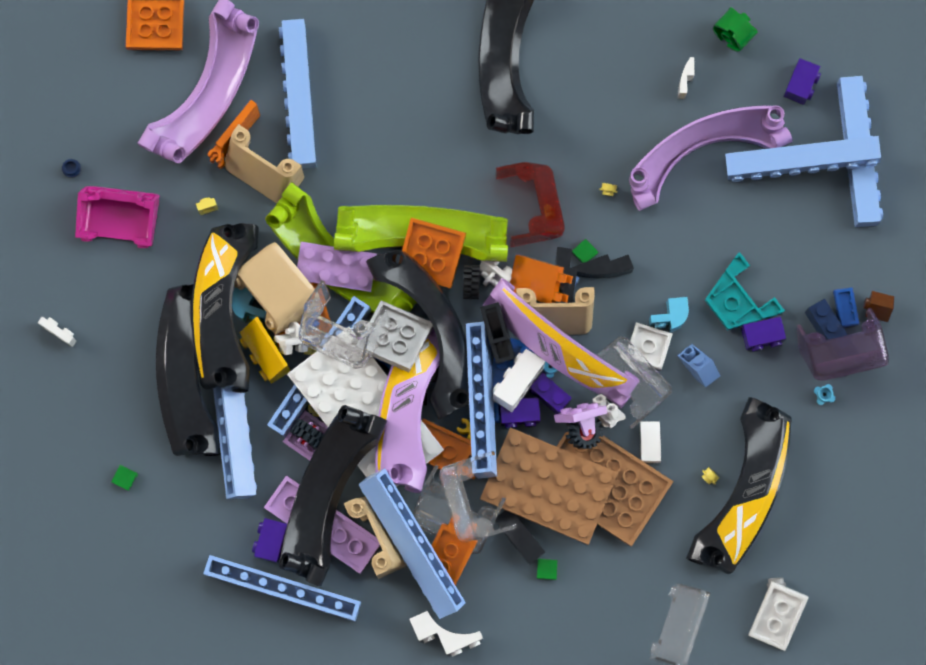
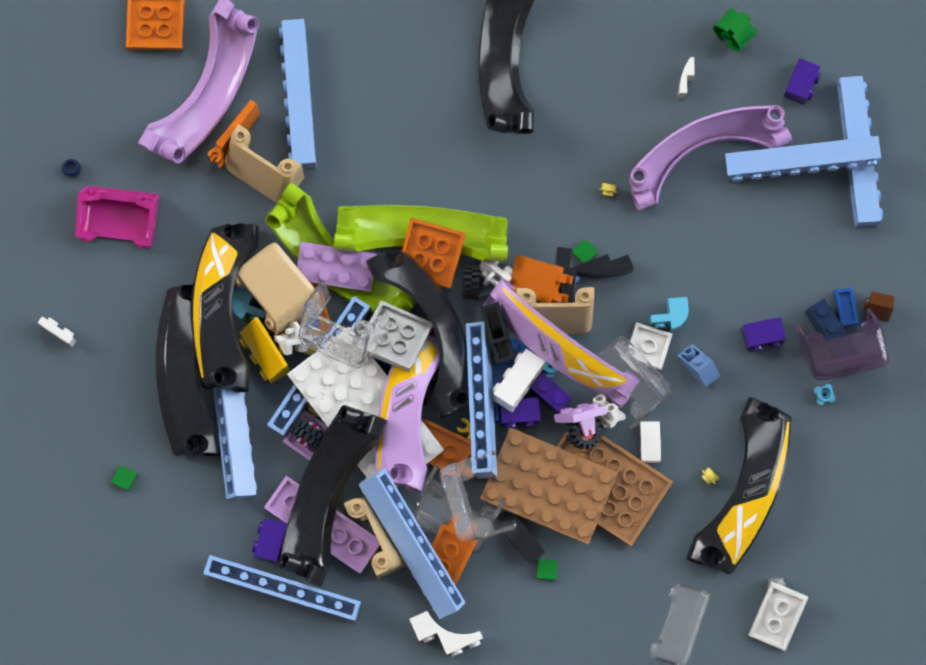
(207, 205): light yellow plate -> none
(550, 222): clear red windscreen -> none
(733, 304): teal wing -> none

